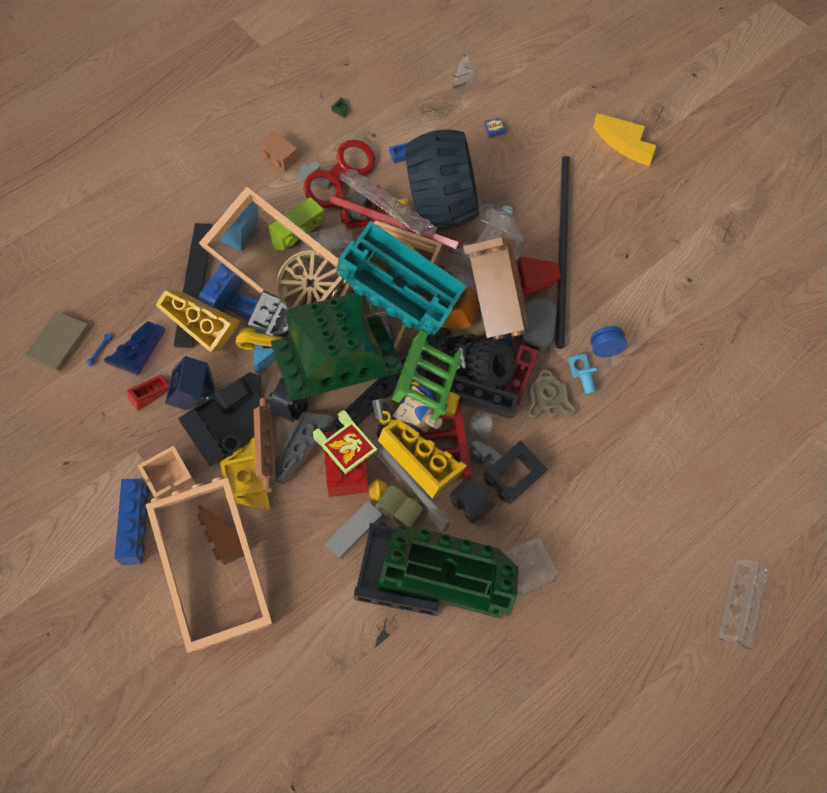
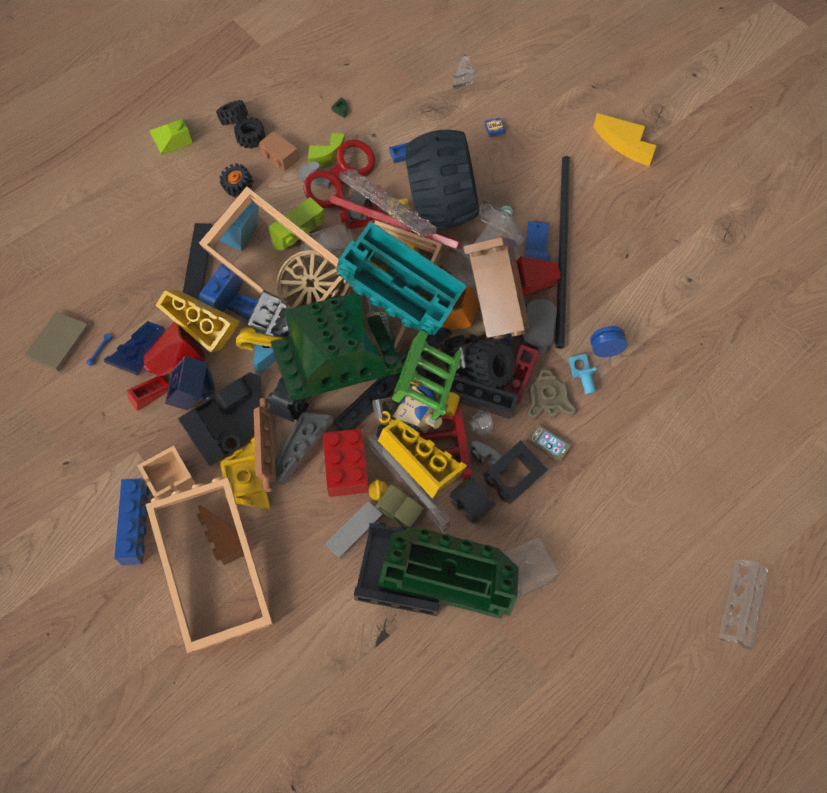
(170, 350): none -> red slope
(171, 136): none -> lime slope
(232, 112): none -> black tyre
(236, 179): none -> black wheel
(249, 125): none -> black tyre
(326, 154): none -> lime brick
(347, 446): flag -> none
(537, 241): none -> blue door
(549, 443): none -> tile

